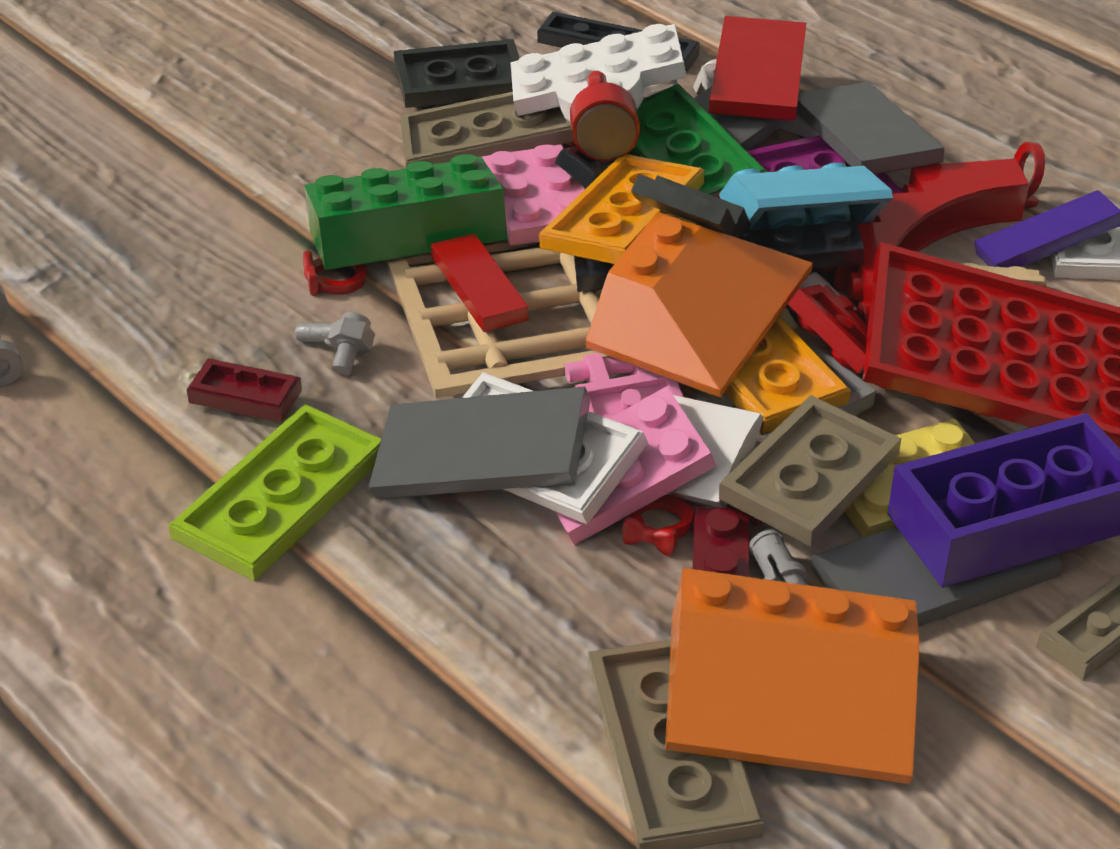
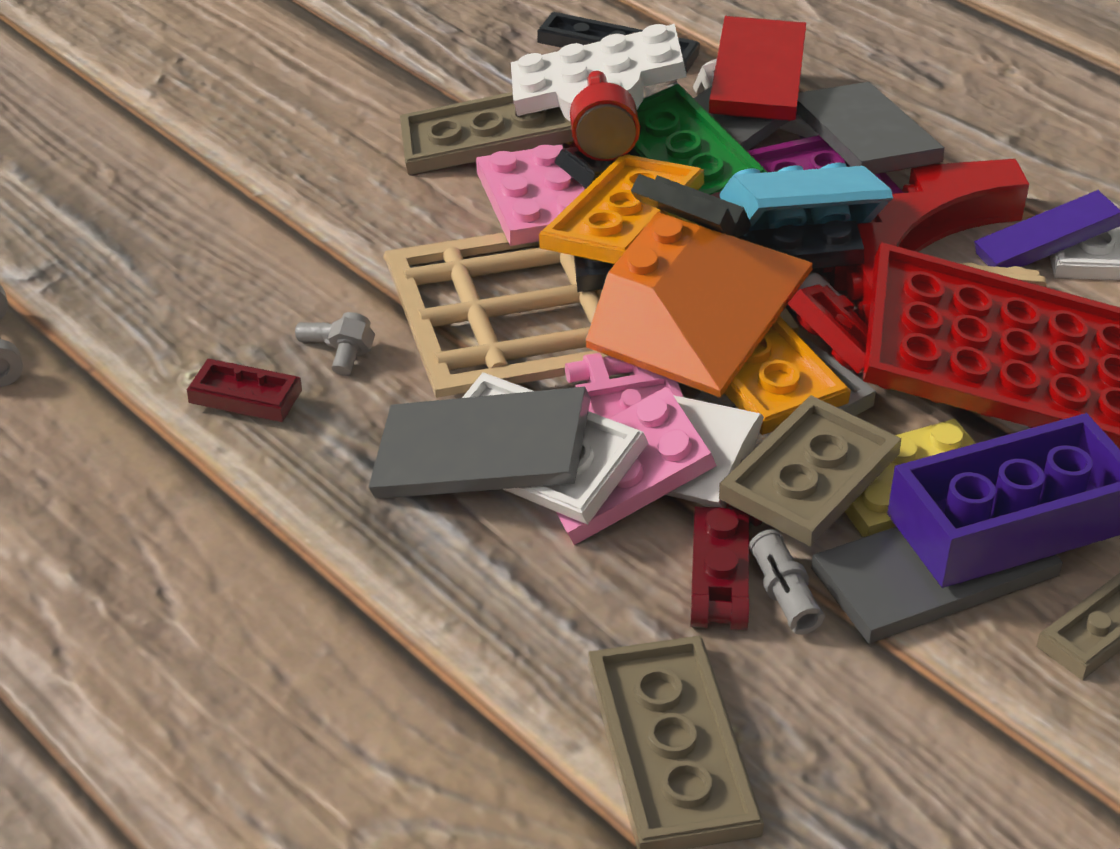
(277, 492): lime tile -> none
(319, 283): red piece -> none
(403, 210): green brick -> none
(455, 72): pearl dark grey plate -> none
(479, 282): red tile -> none
(663, 539): red piece -> none
(793, 676): orange slope -> none
(1039, 157): red piece -> none

